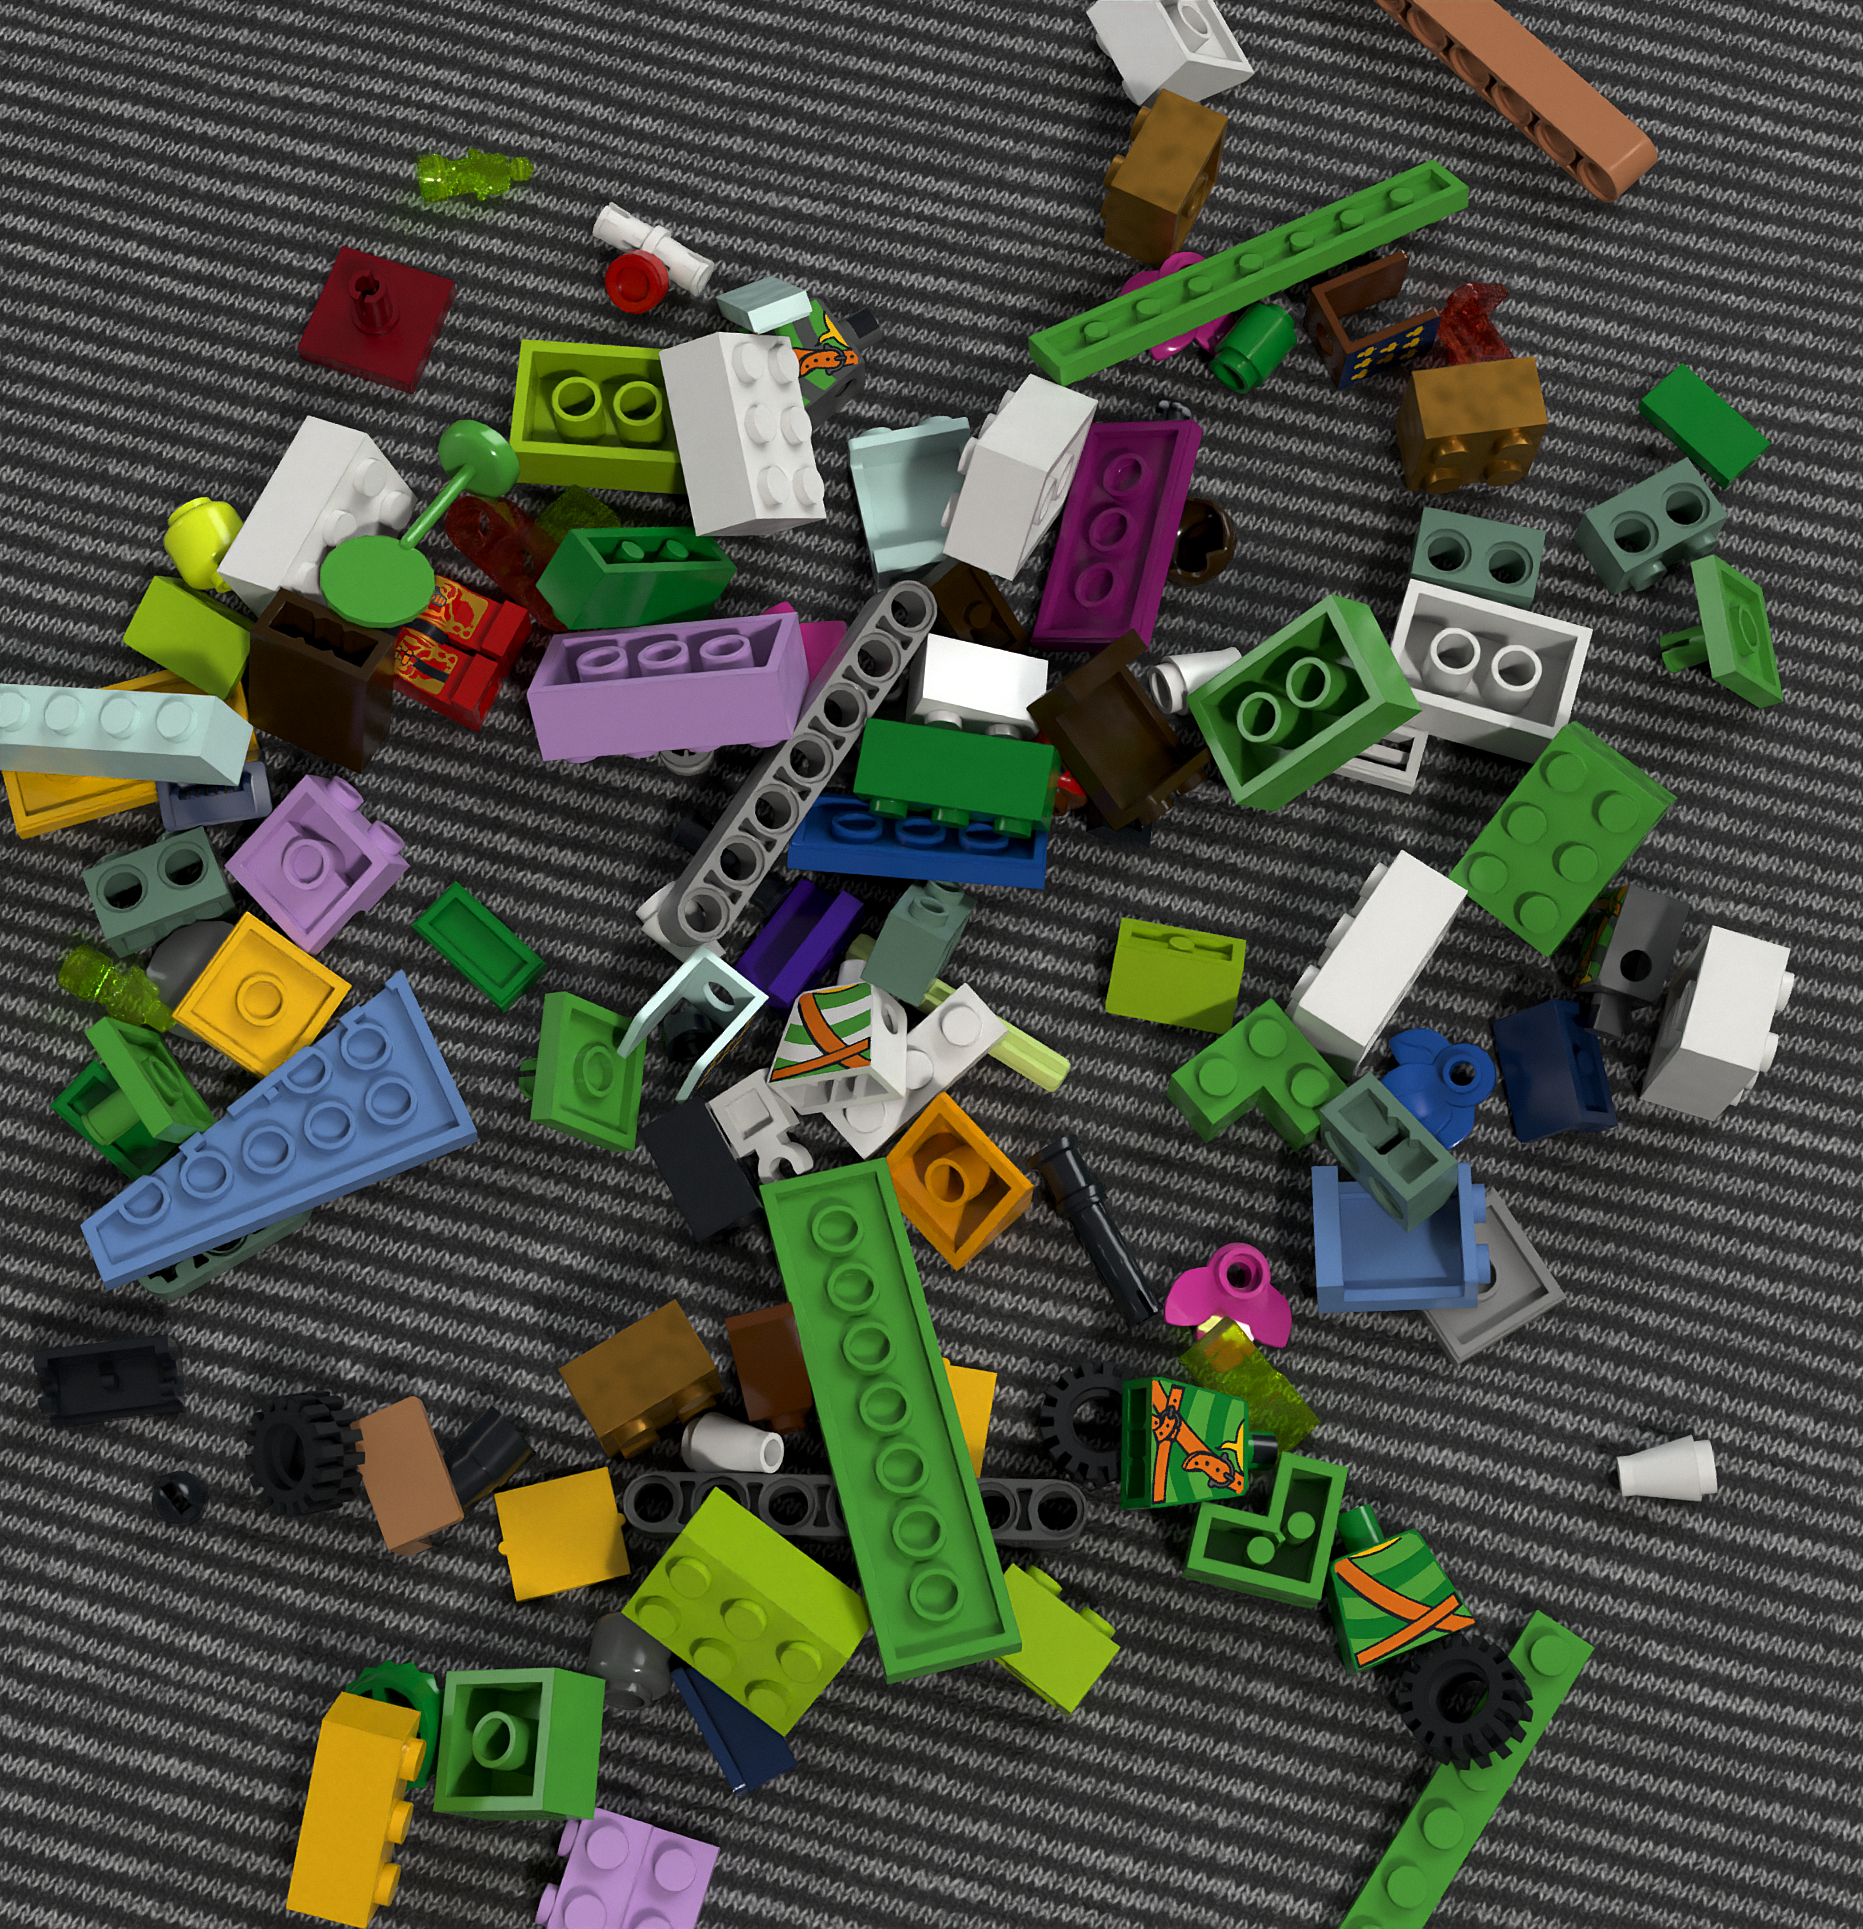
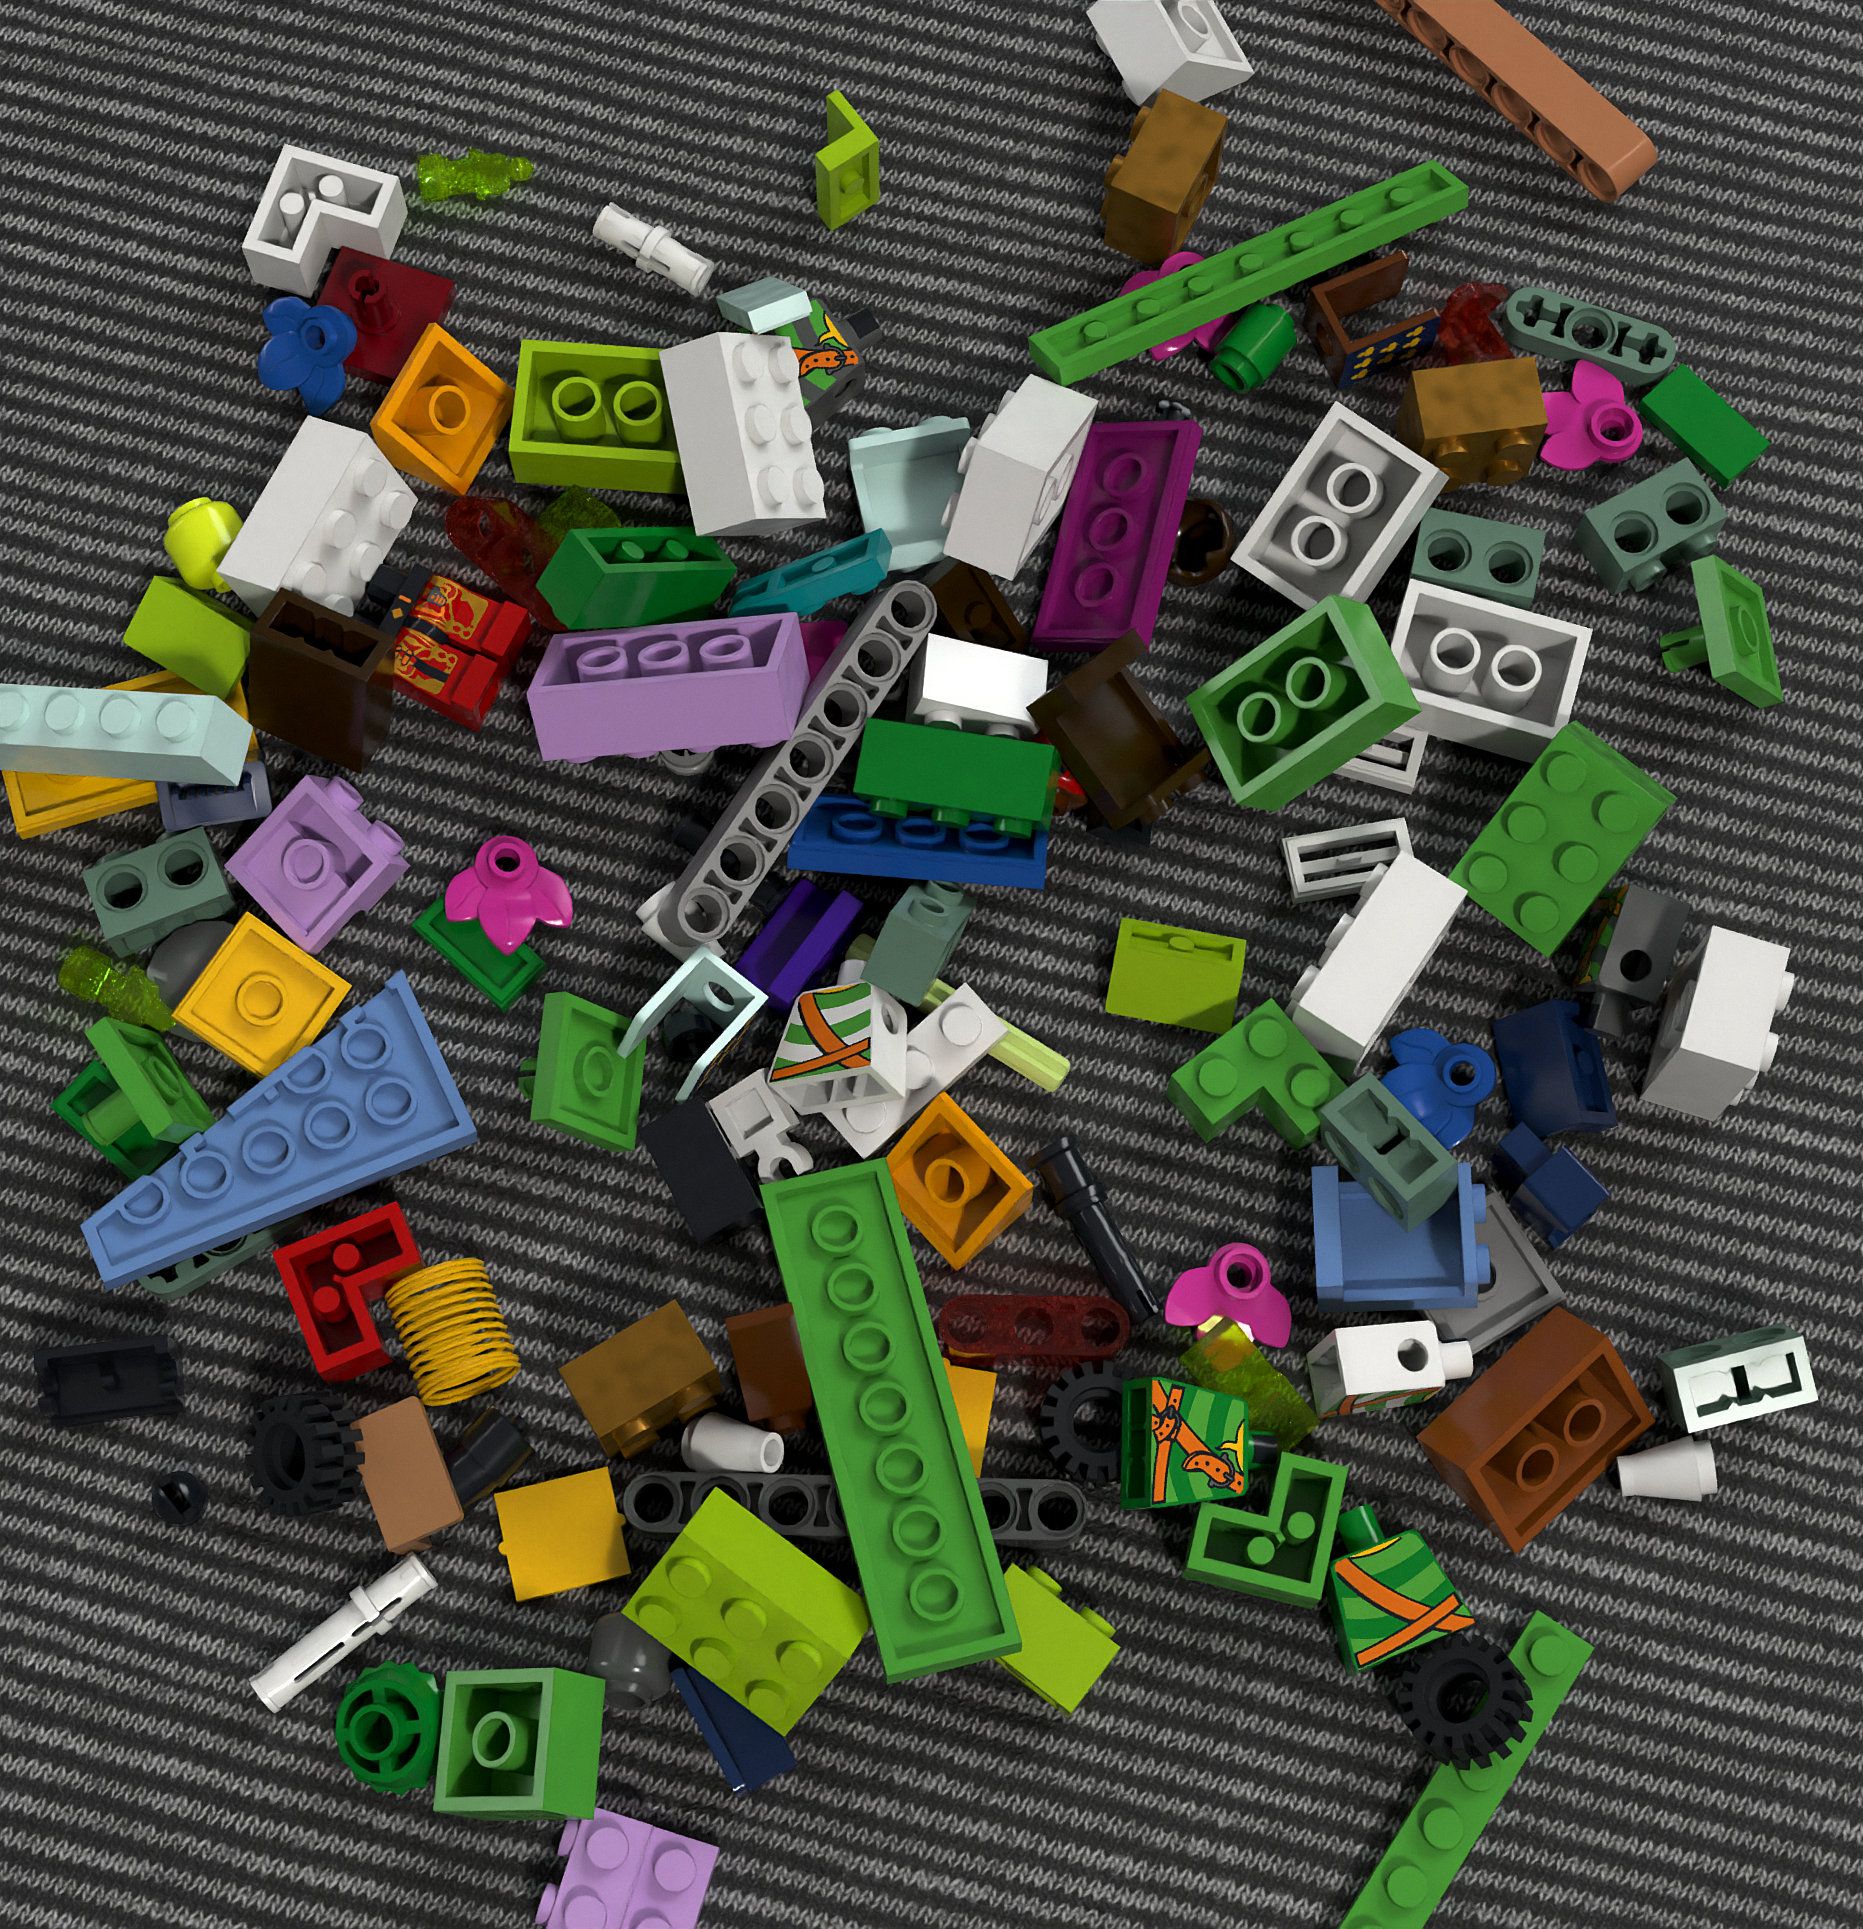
(299, 355): none -> blue plate
(317, 206): none -> white brick
(335, 1279): none -> red brick
(343, 1631): none -> white pin
(356, 1810): yellow brick -> none
(387, 579): bright green piece -> none
(442, 413): none -> light orange slope
(447, 1331): none -> yellow piece
(508, 900): none -> dark pink plate
(636, 281): red tile -> none
(813, 580): none -> teal plate
(847, 167): none -> lime panel
(1061, 1313): none -> clear red beam
(1185, 673): white cone -> none
(1336, 838): none -> white tile
(1339, 513): none -> white brick
(1383, 1367): none -> white torso
(1537, 1427): none -> dark orange slope
(1552, 1190): none -> dark blue piece
(1581, 415): none -> dark pink plate
(1610, 323): none -> sand green beam
(1736, 1377): none -> brick

